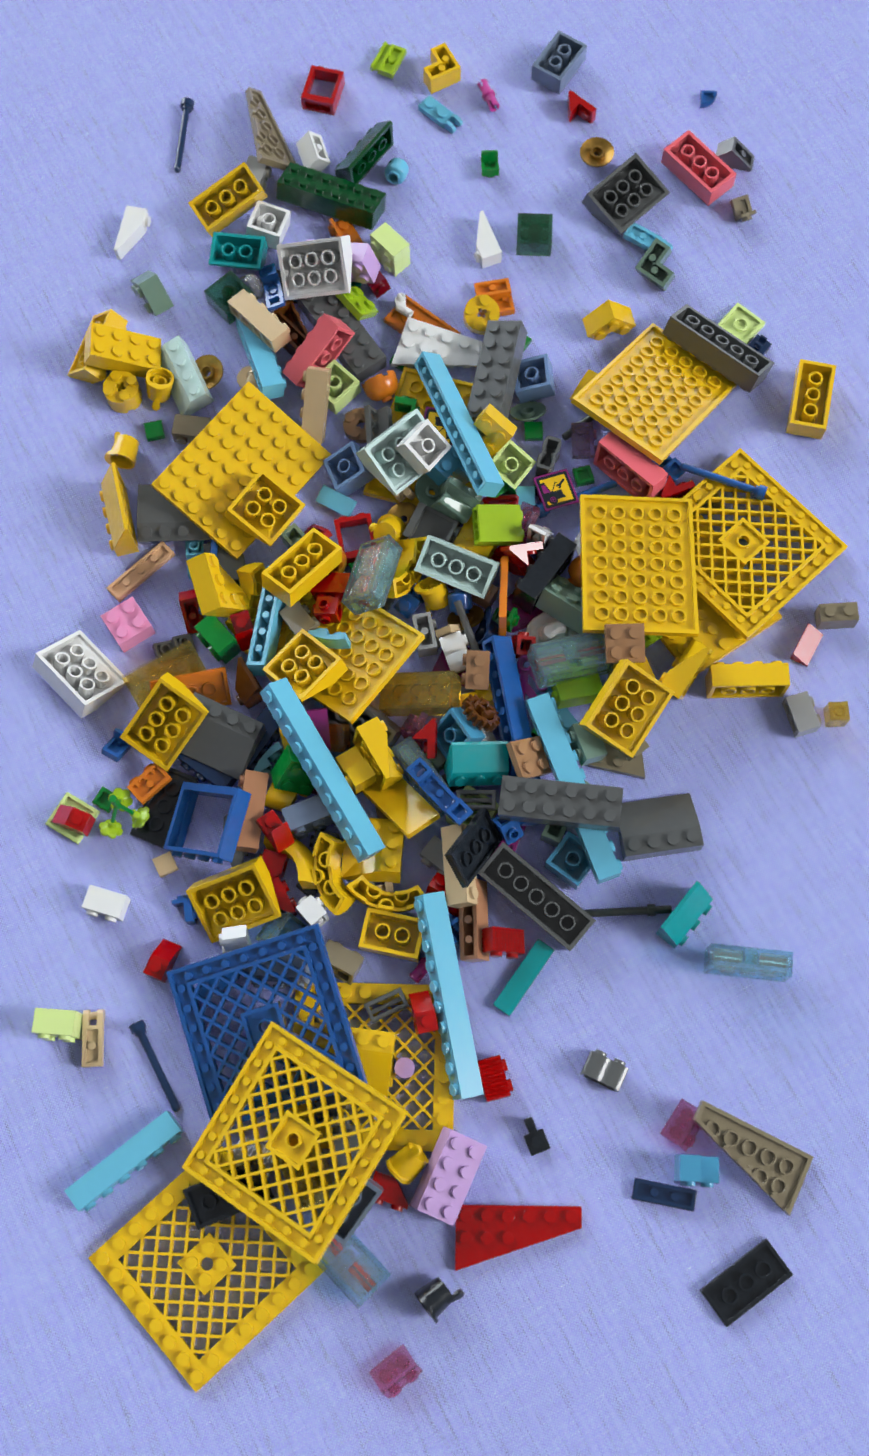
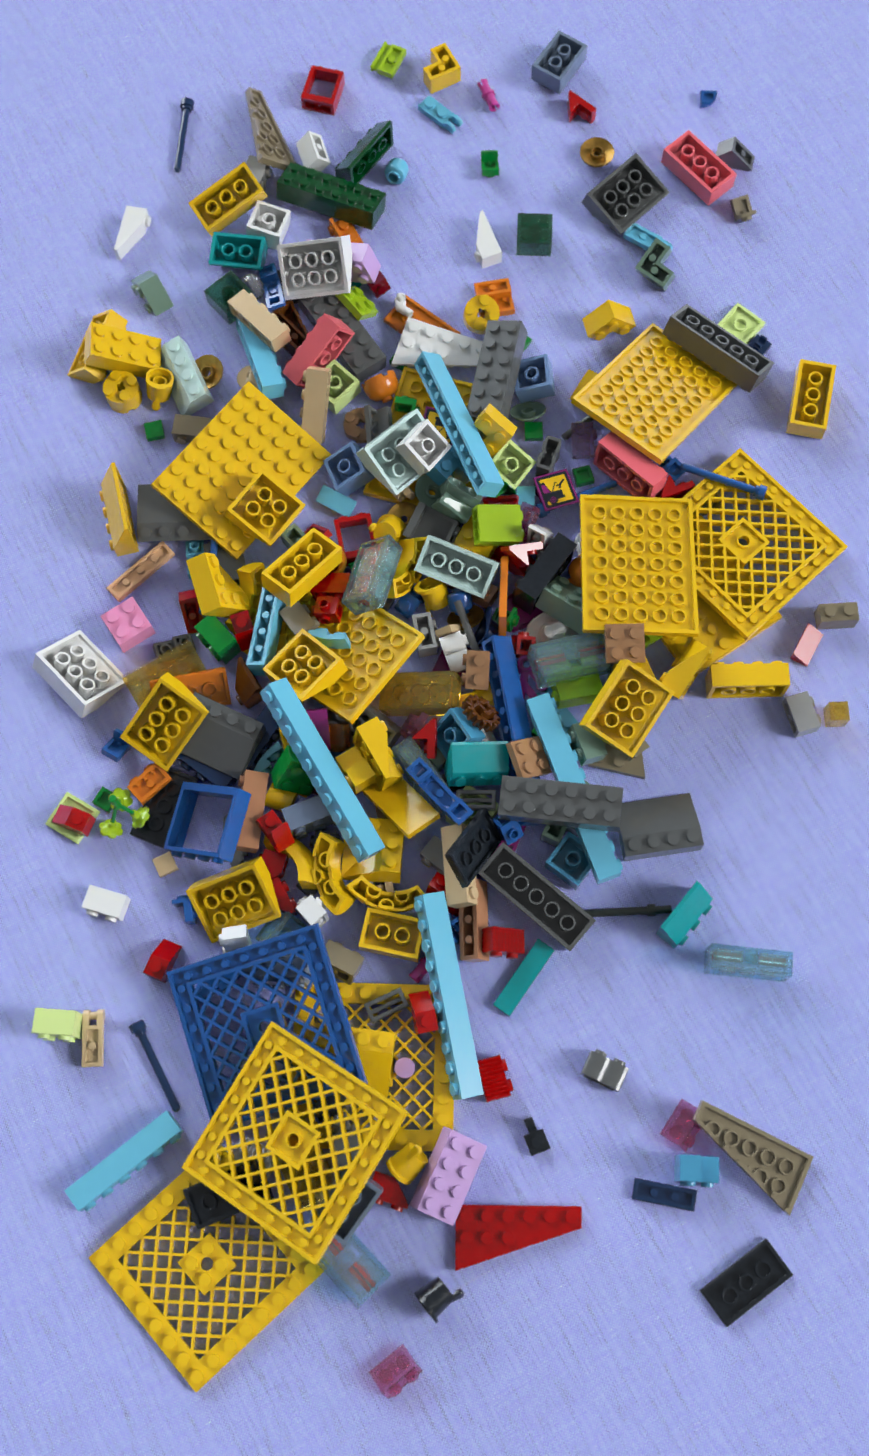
(123, 451): yellow hat -> none
(390, 249): yellowish green brick -> none

